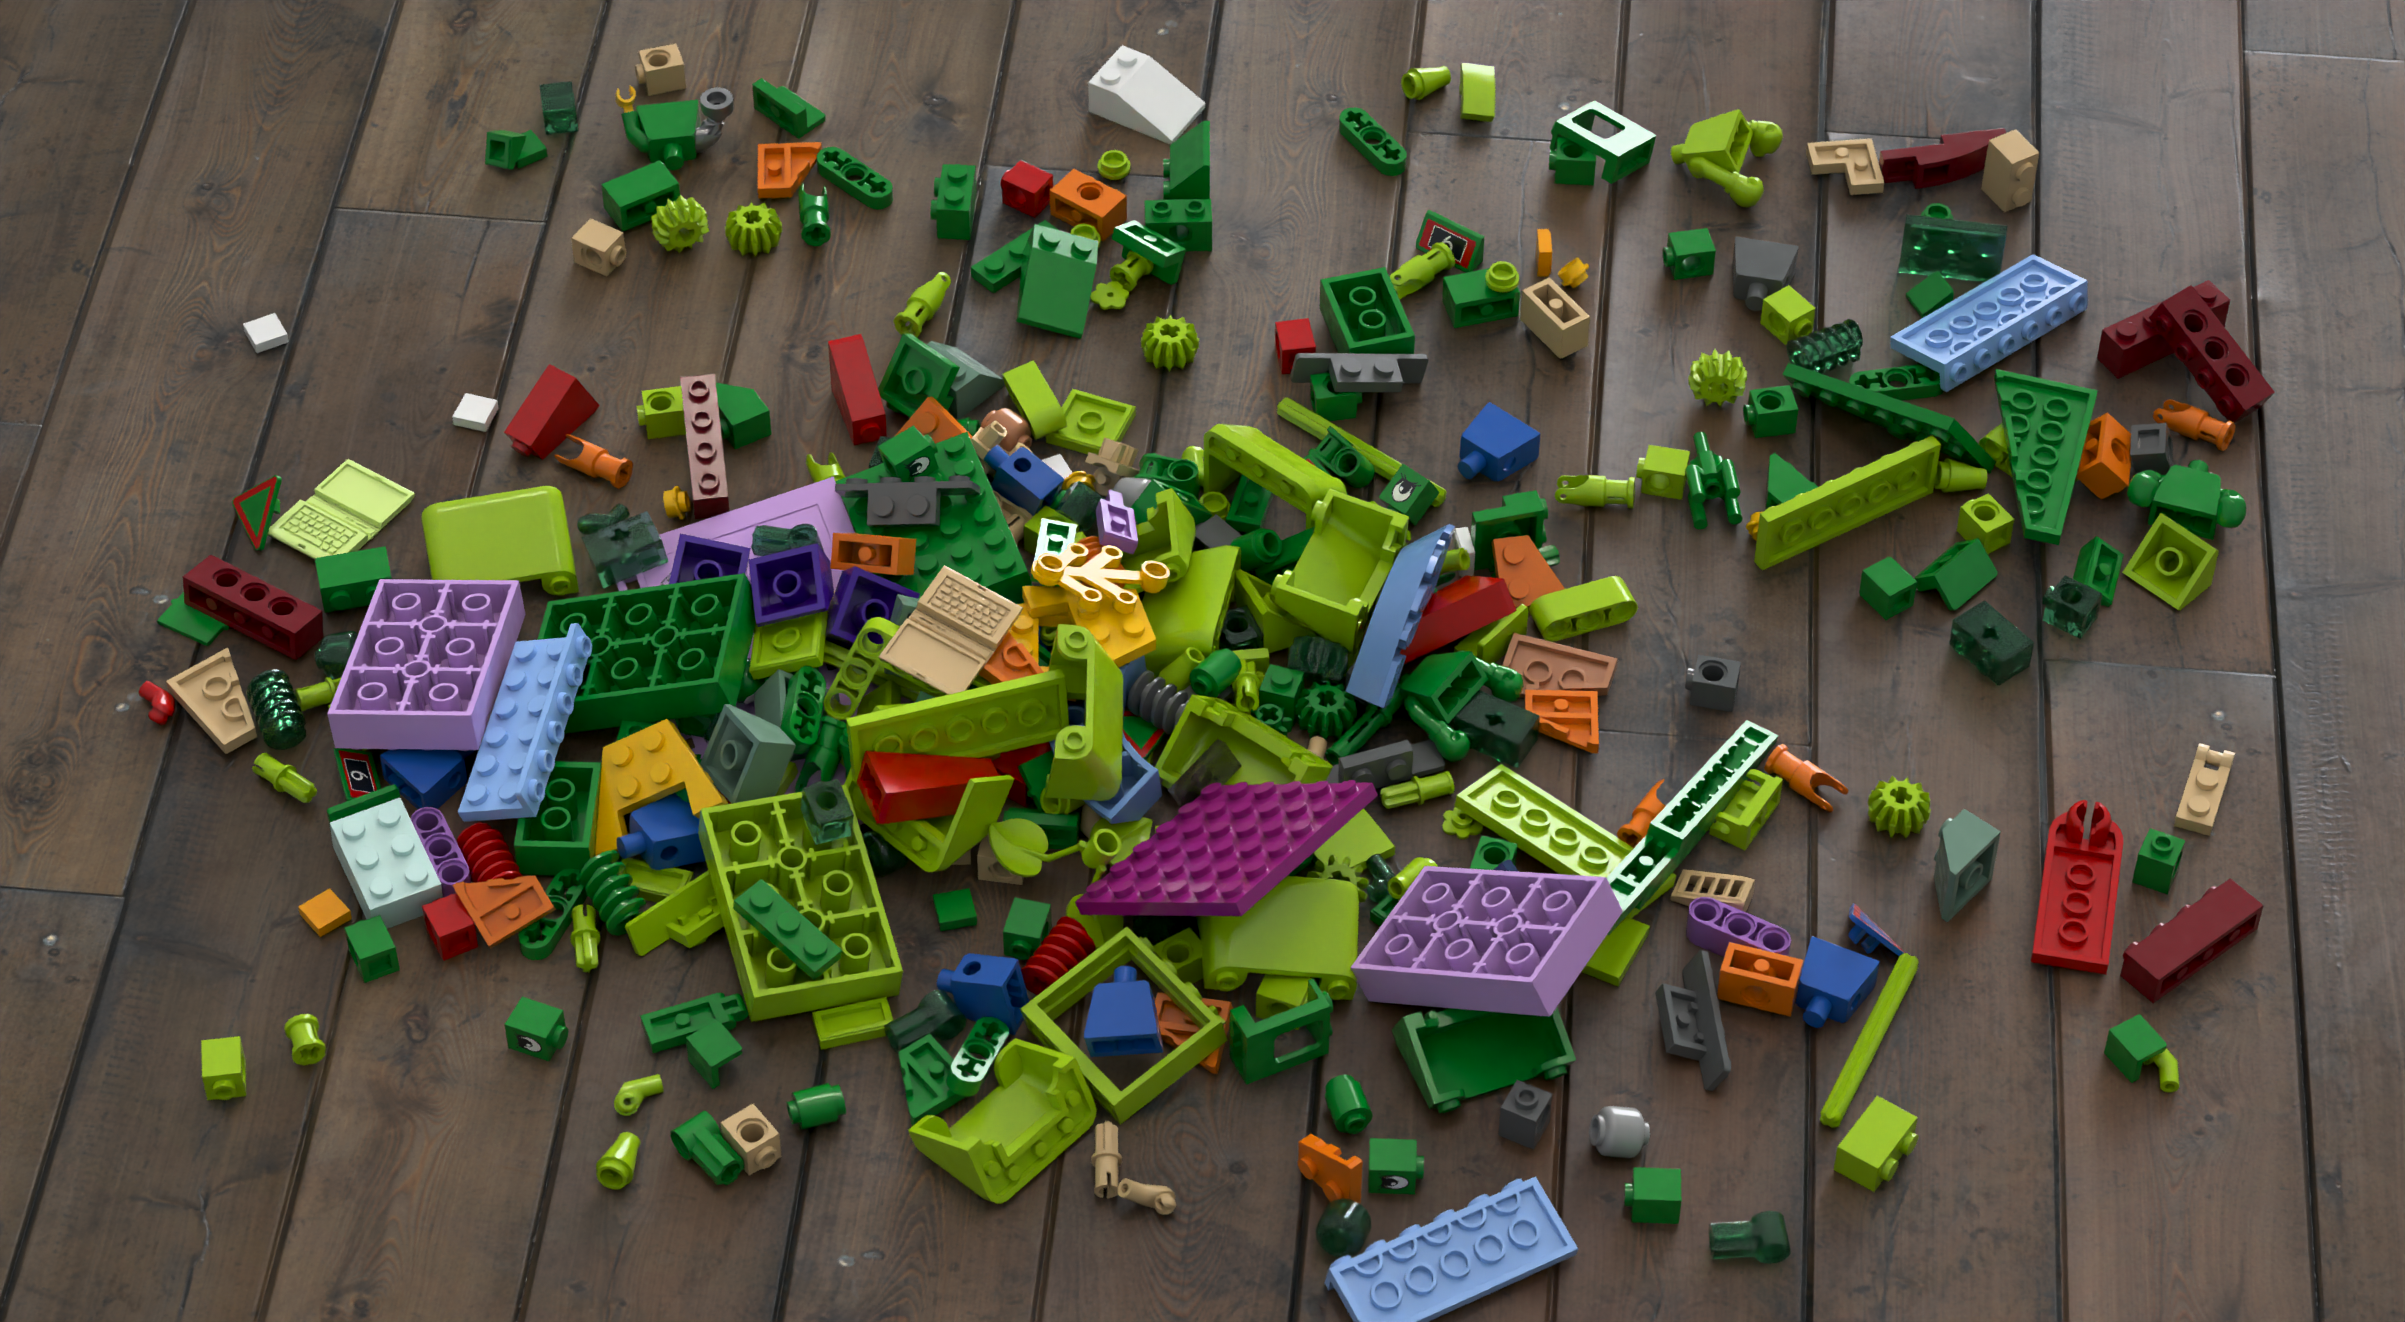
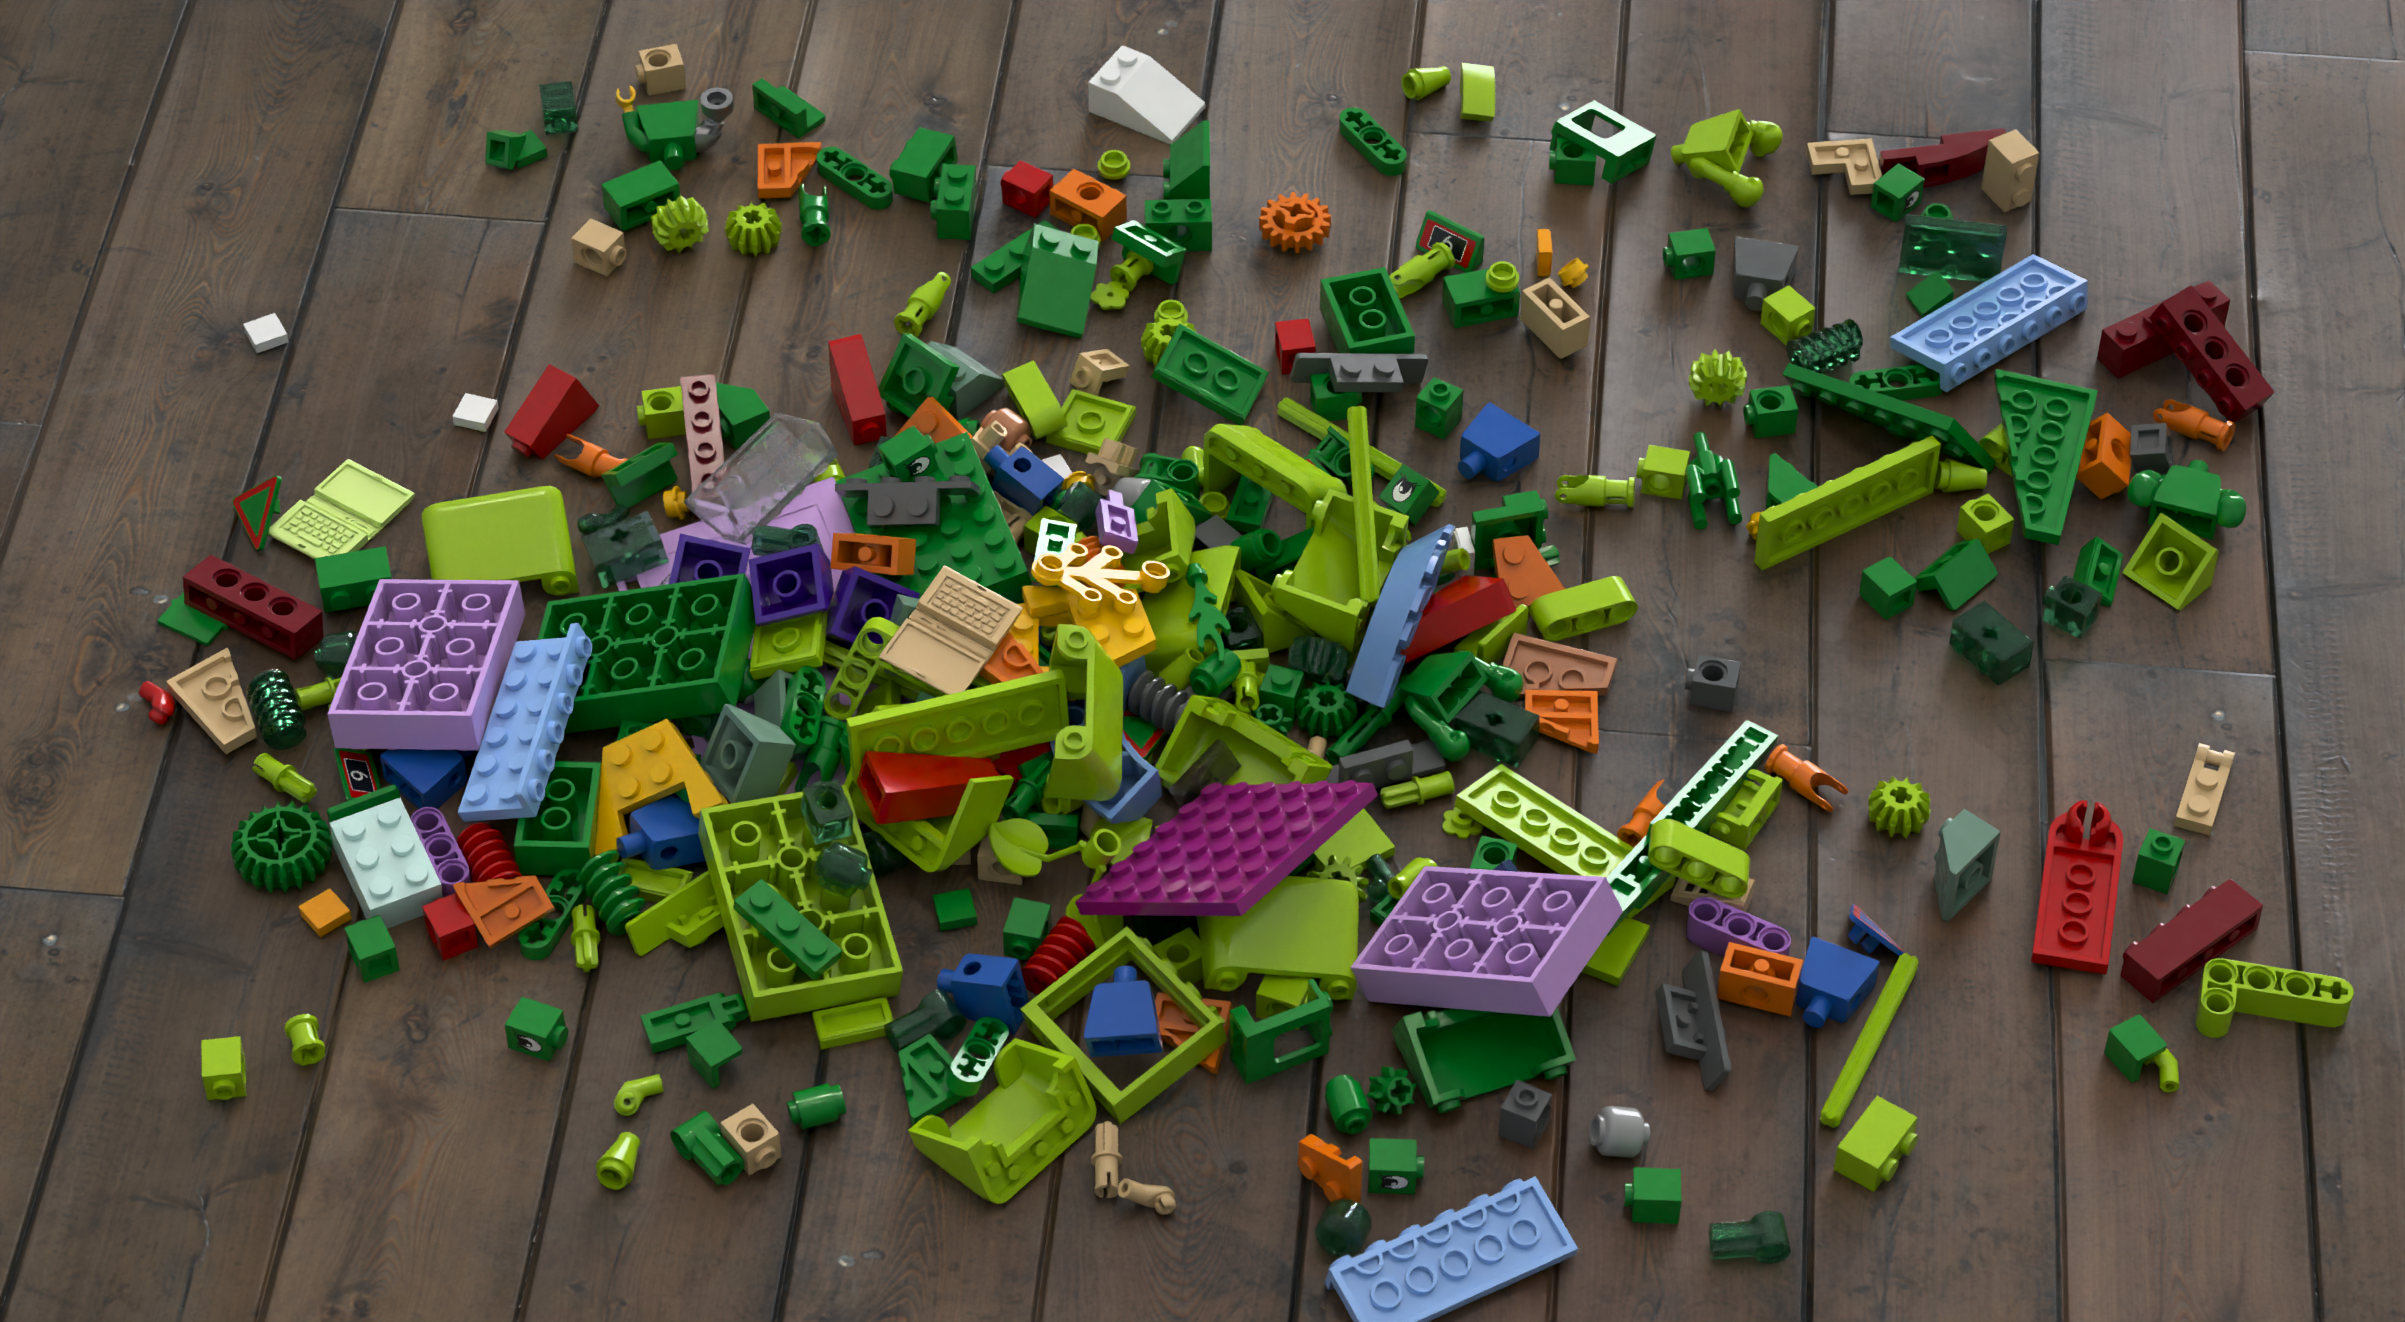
(281, 847): none -> green gear
(642, 475): none -> green panel
(762, 476): none -> clear slope
(842, 869): none -> clear green head
(921, 162): none -> green brick
(1028, 792): none -> green axle
(1095, 368): none -> tan bracket
(1171, 307): none -> lime plate
(1208, 615): none -> green piece
(1210, 374): none -> green tile
(1295, 222): none -> orange gear
(1363, 505): none -> lime axle
(1381, 1089): none -> green gear
(1439, 408): none -> green brick
(1699, 858): none -> lime beam
(1897, 192): none -> green brick
(2268, 992): none -> lime beam

